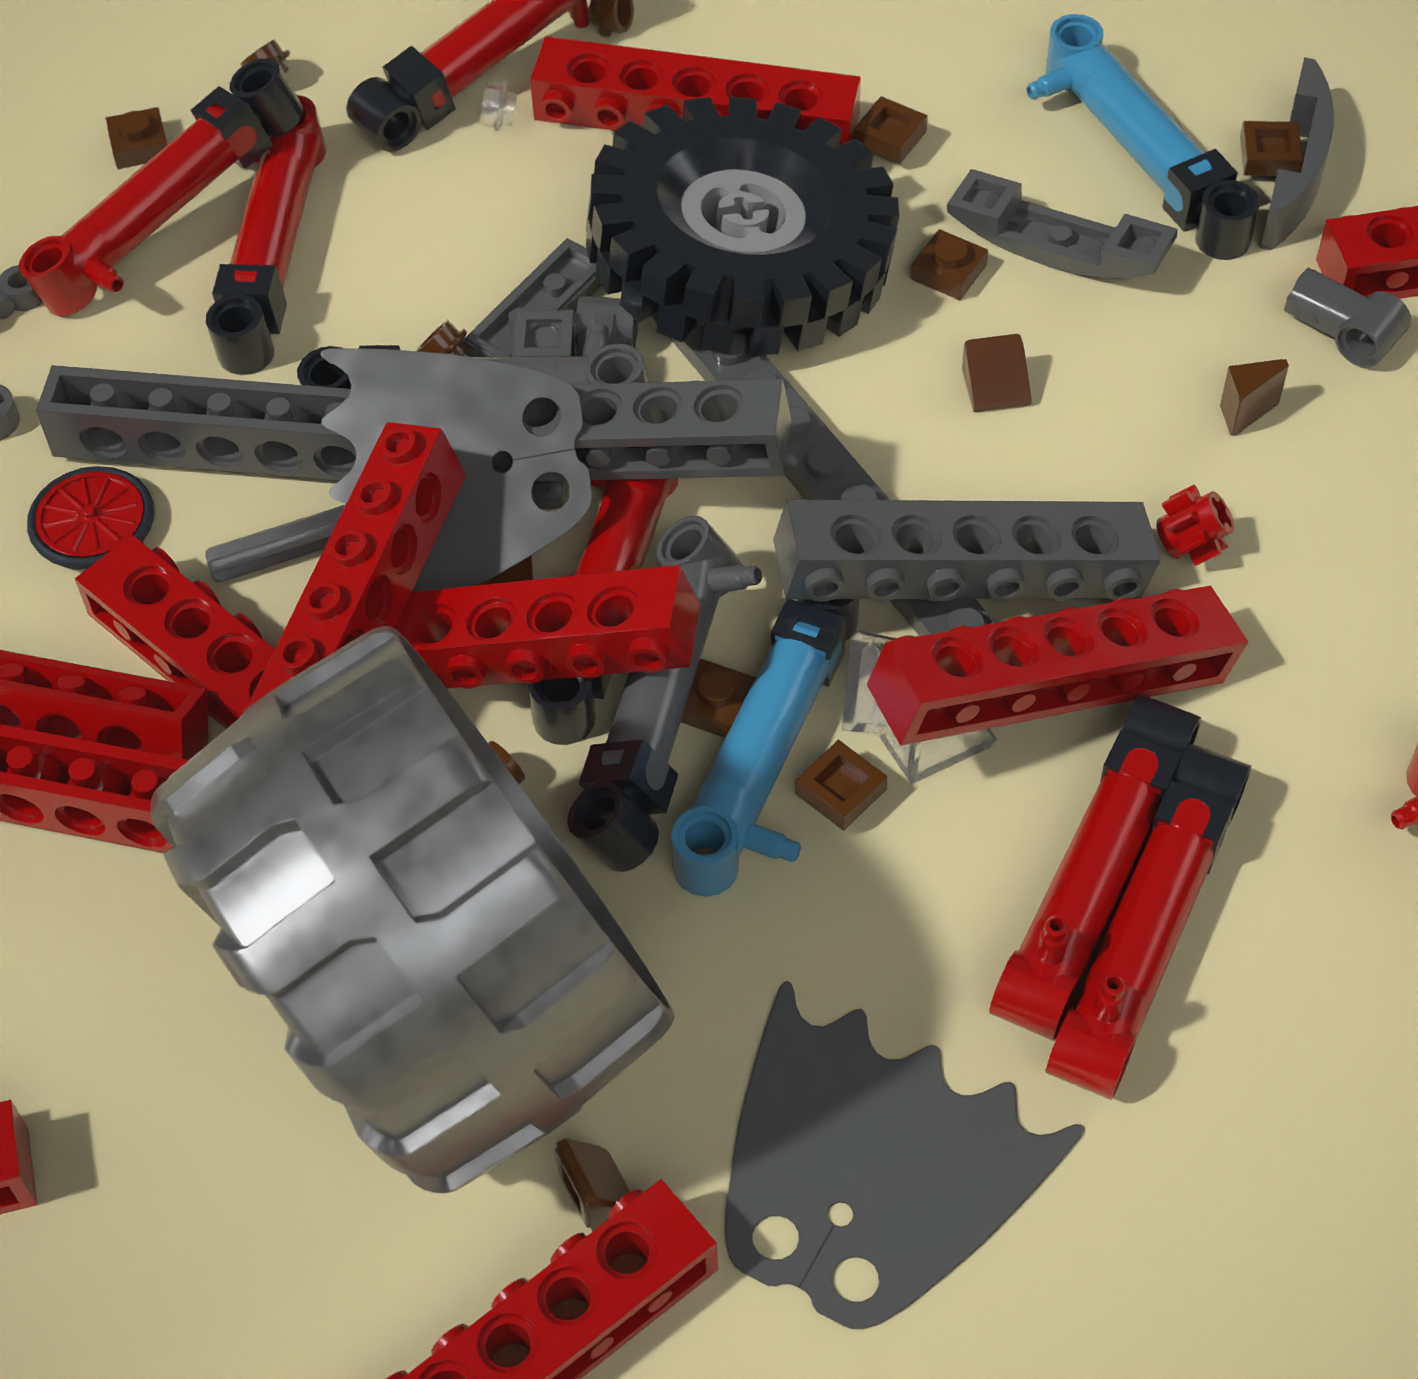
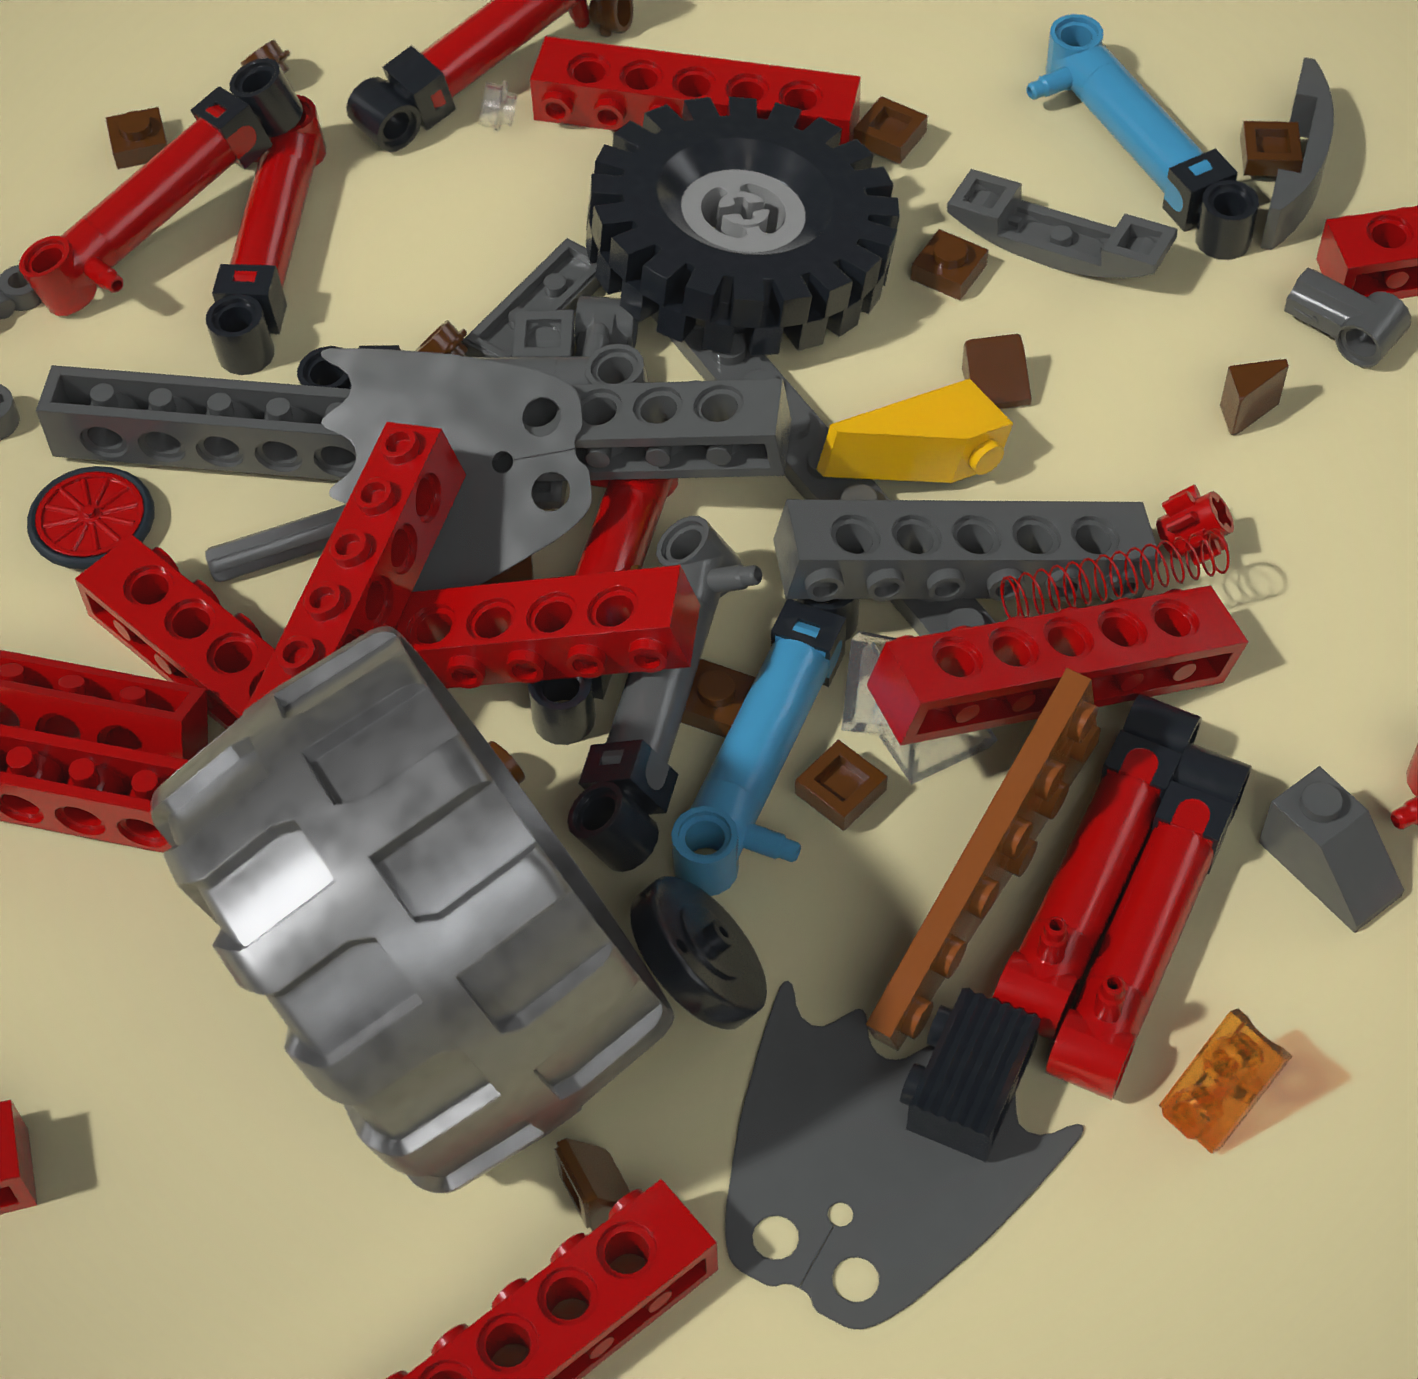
(698, 952): none -> black wheel
(920, 439): none -> yellow slope
(971, 1073): none -> black brick
(996, 851): none -> dark orange wing
(1050, 579): none -> red piece
(1223, 1082): none -> clear orange hips
(1332, 848): none -> dark grey slope

